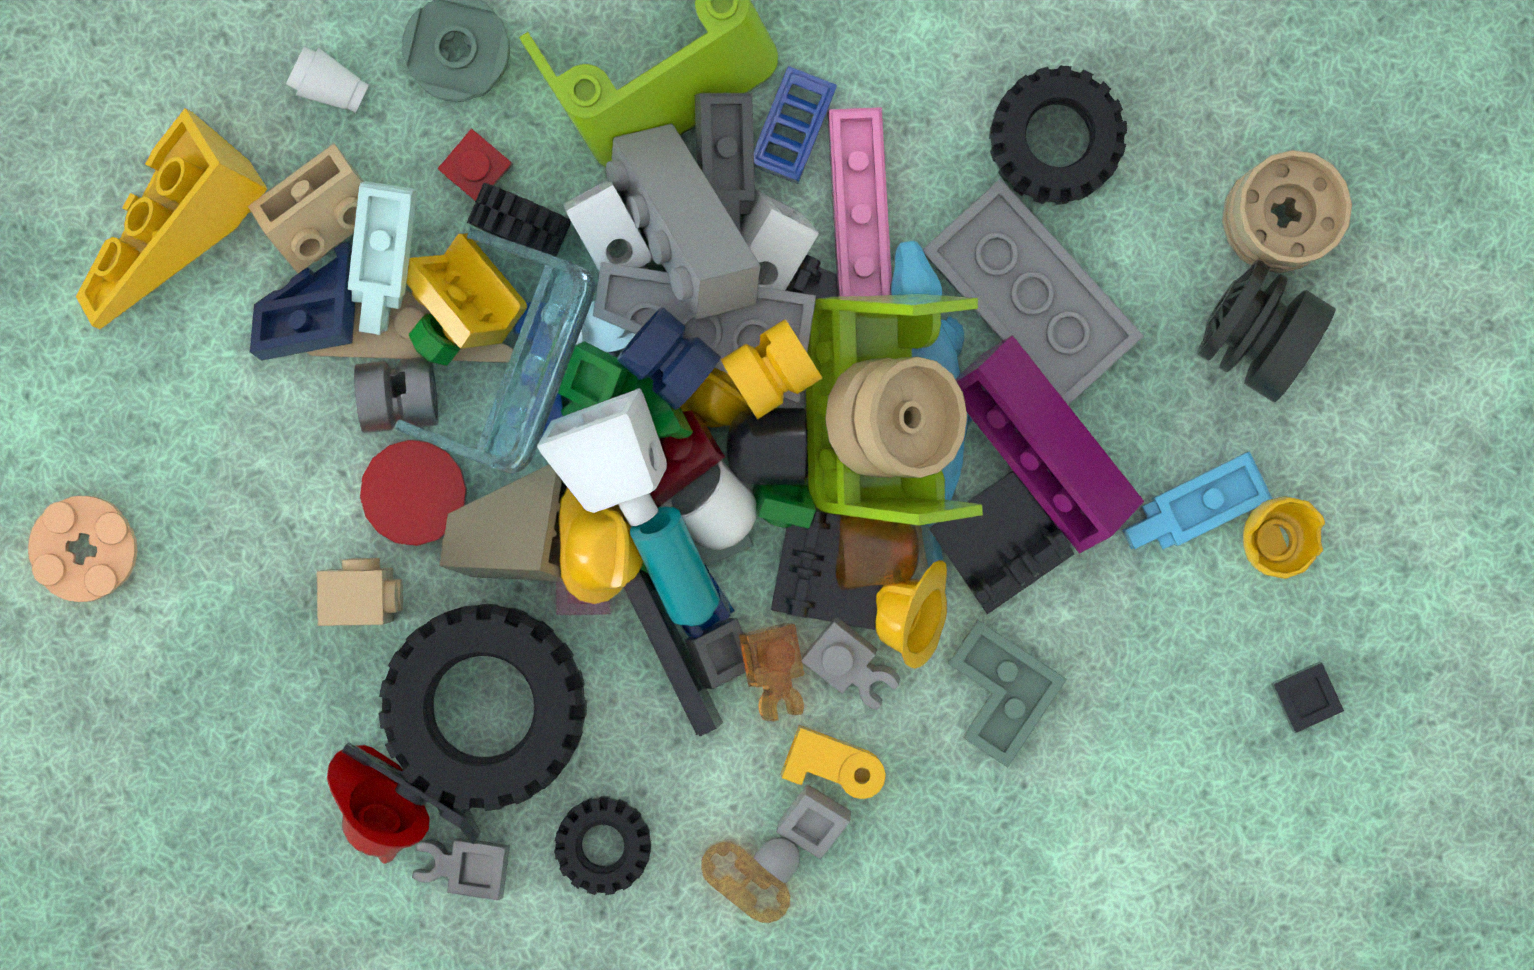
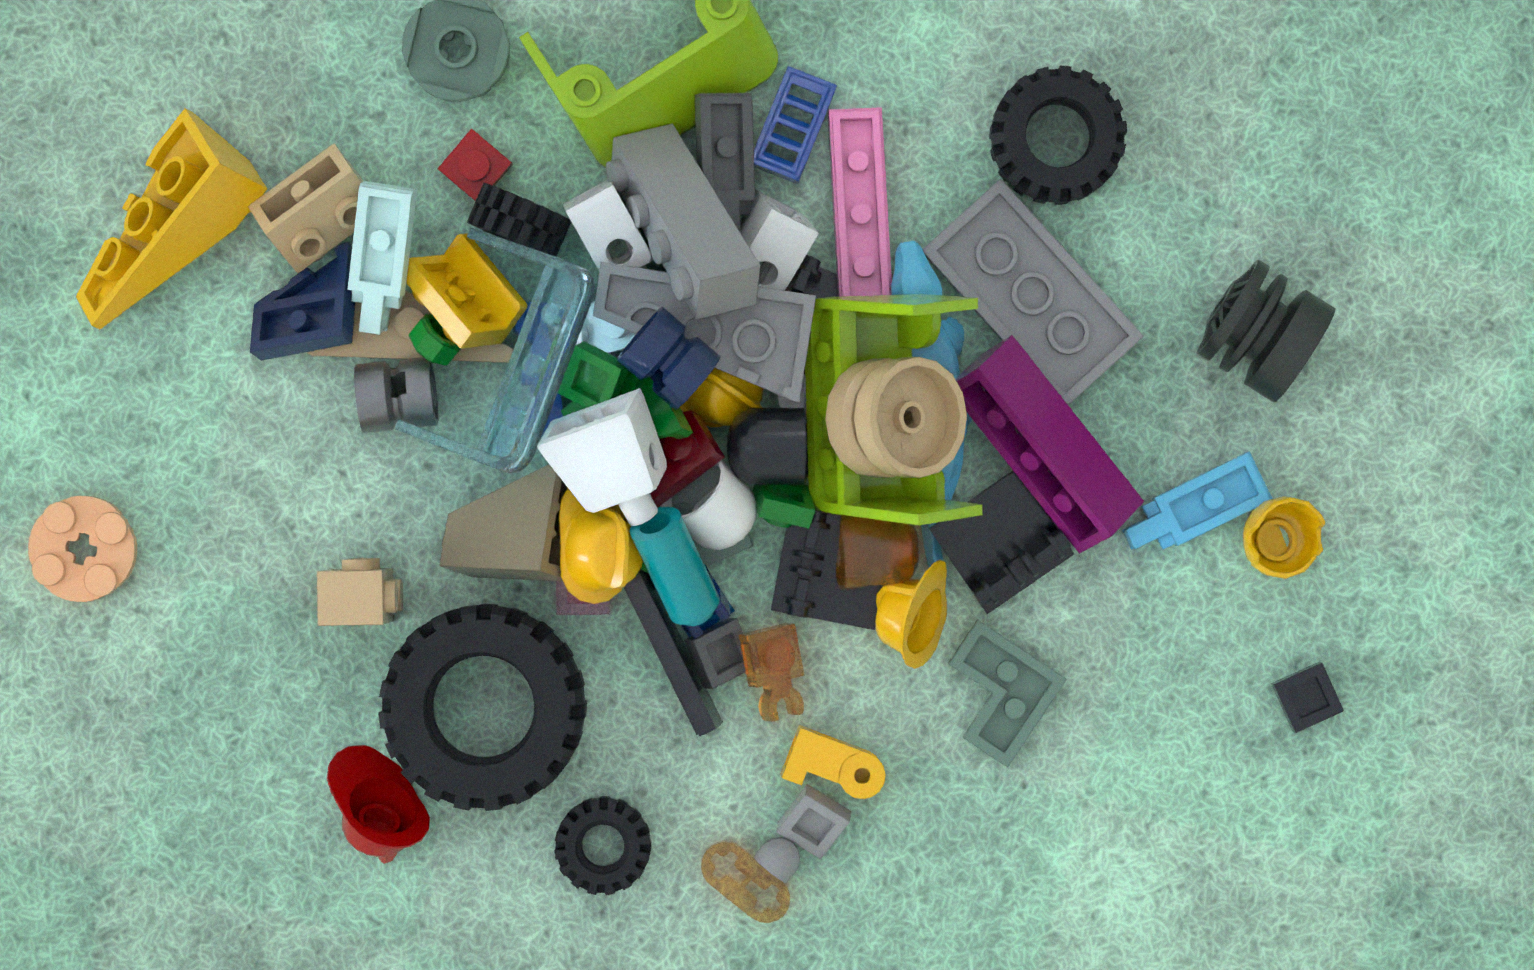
(326, 80): white cone -> none
(412, 491): red tile -> none
(415, 793): black piece -> none
(471, 869): plate -> none
(771, 369): yellow wheel -> none
(845, 658): light grey plate -> none
(1313, 198): tan wheel -> none

